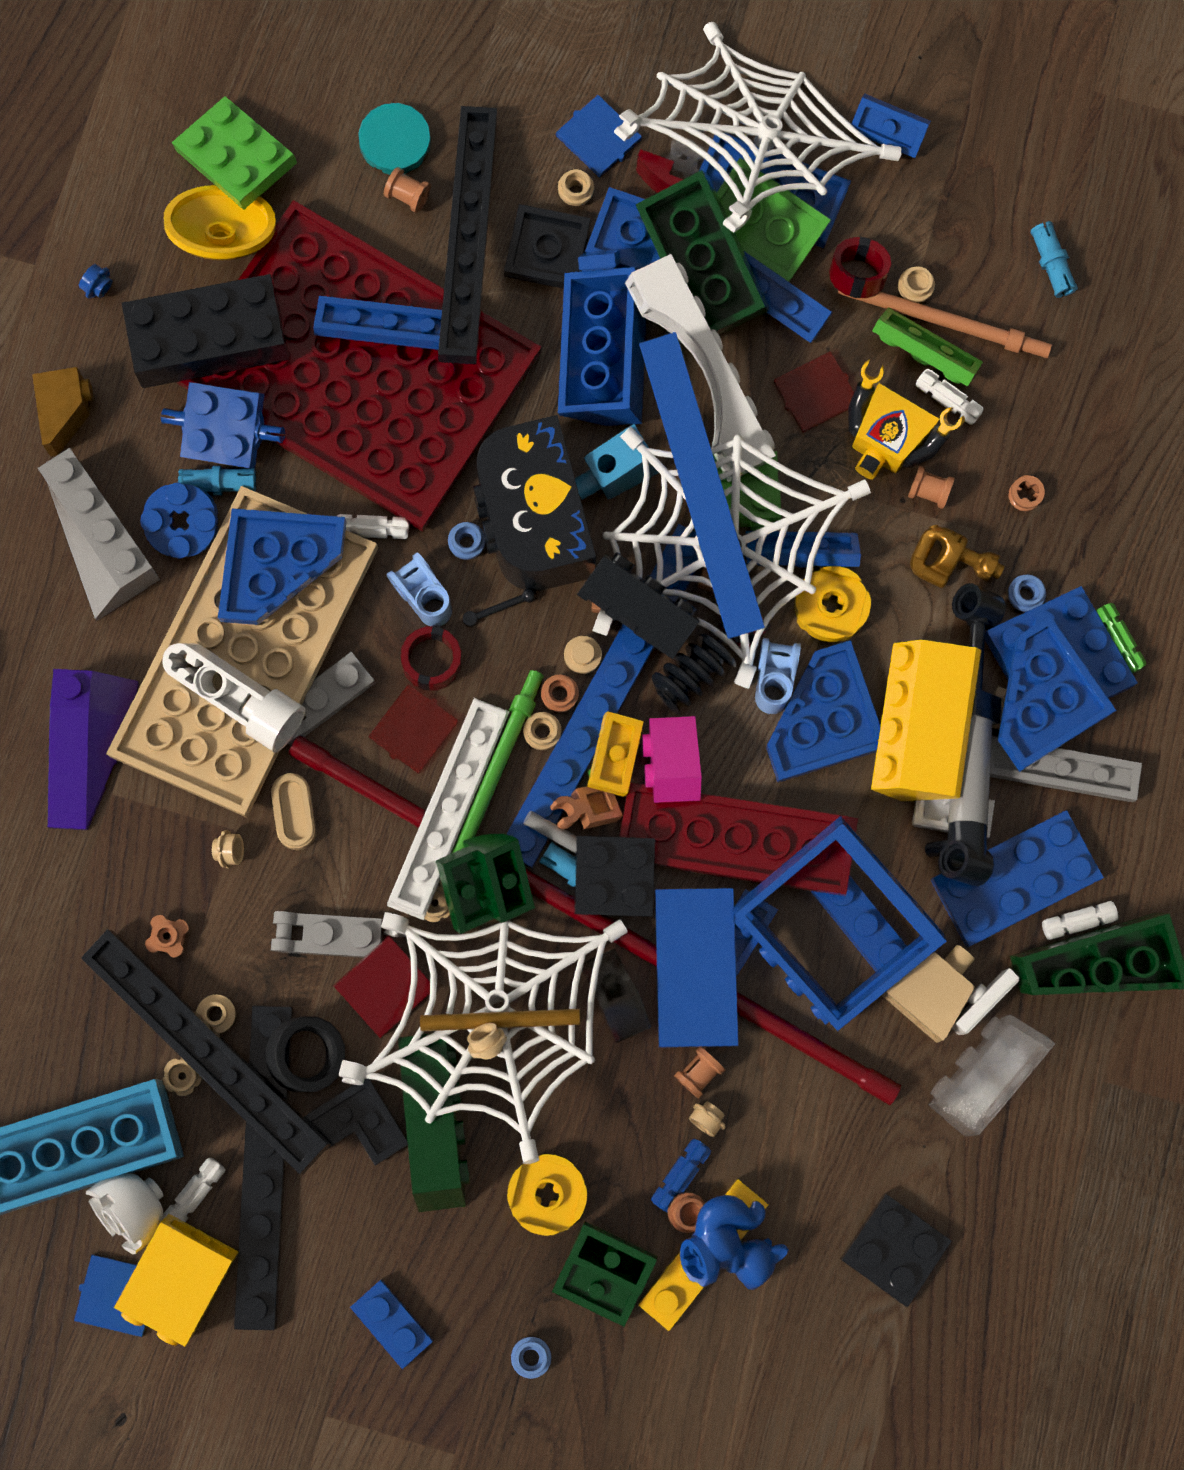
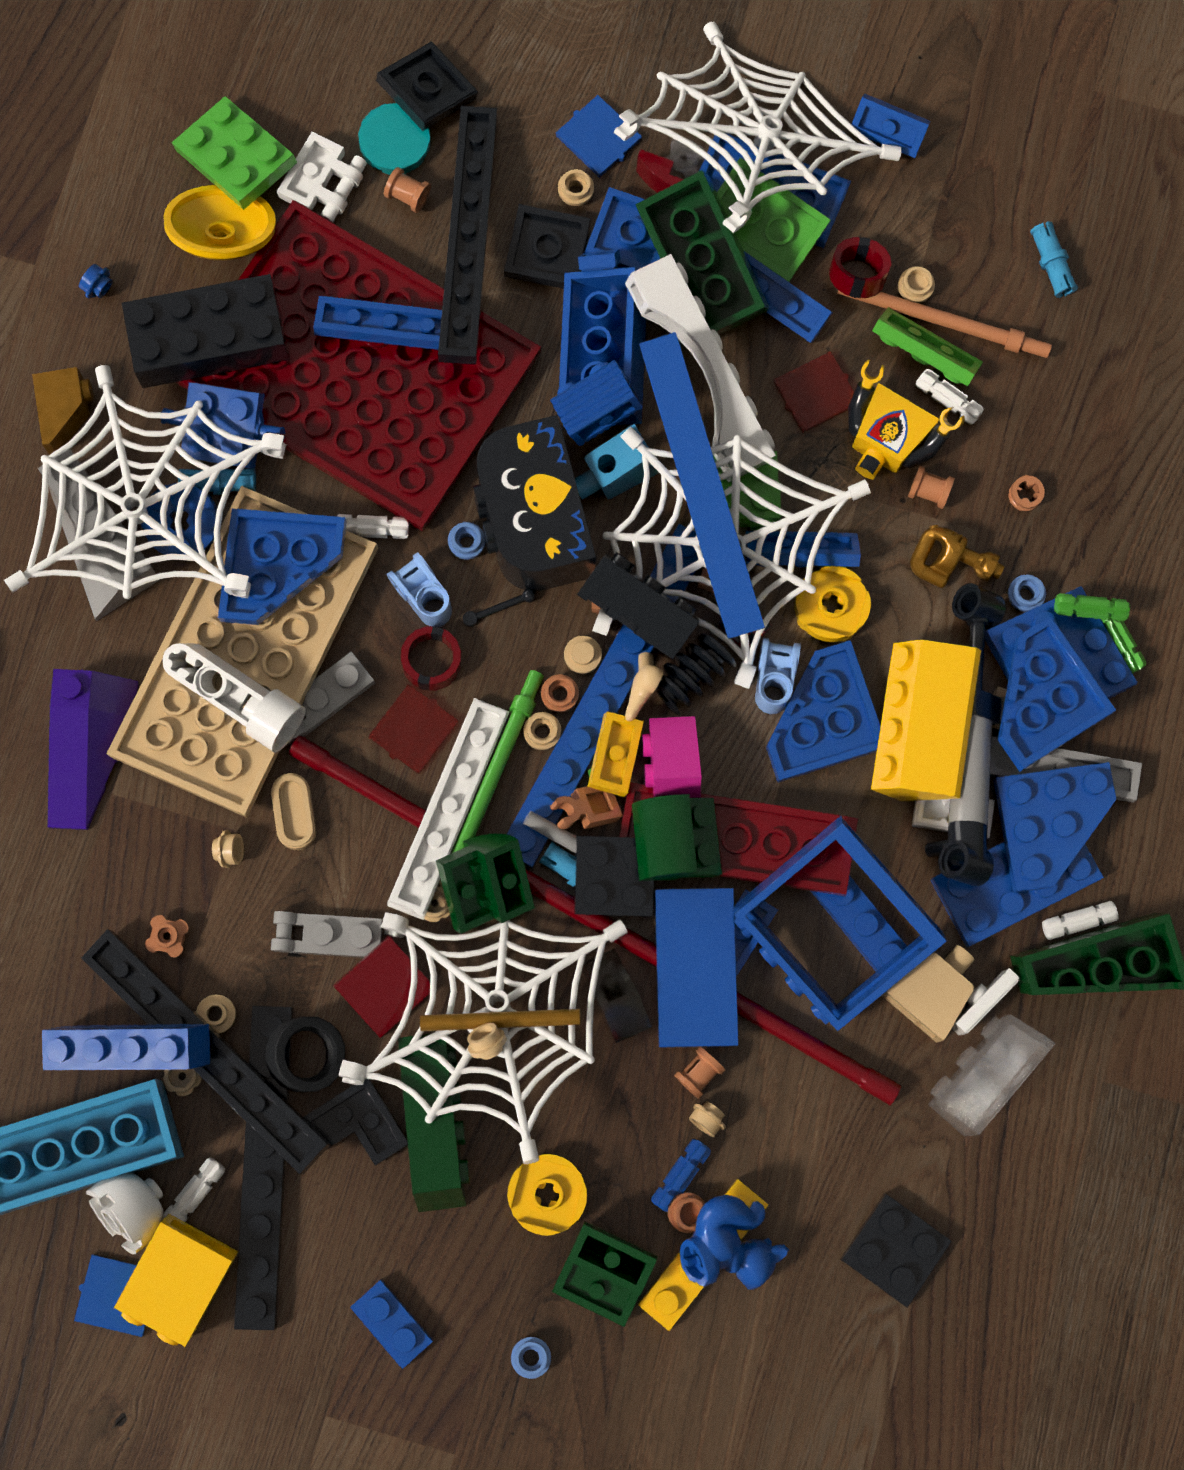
(126, 1047): none -> brick
(234, 584): none -> white animal
(313, 171): none -> white plate
(426, 86): none -> black plate
(596, 402): none -> blue brick
(643, 685): none -> tan animal
(676, 837): none -> dark green brick
(1050, 819): none -> blue plate
(1091, 607): none -> bright green axle

